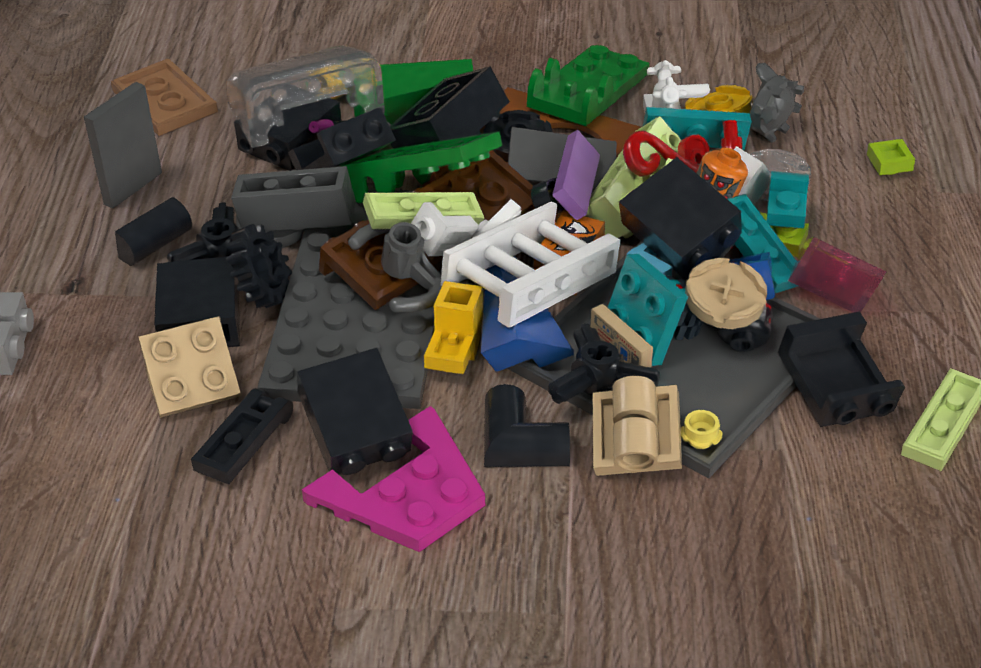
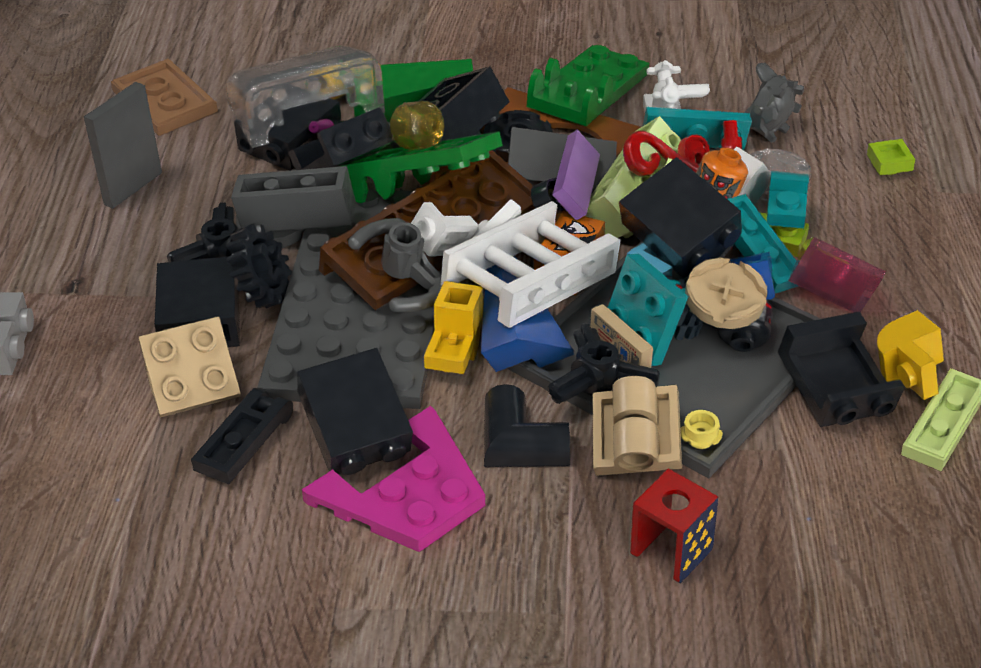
(152, 231): black brick -> none
(392, 208): yellowish green tile -> none
(417, 125): none -> clear yellow head
(692, 524): none -> red piece
(725, 99): yellow tile -> none
(910, 351): none -> yellow brick

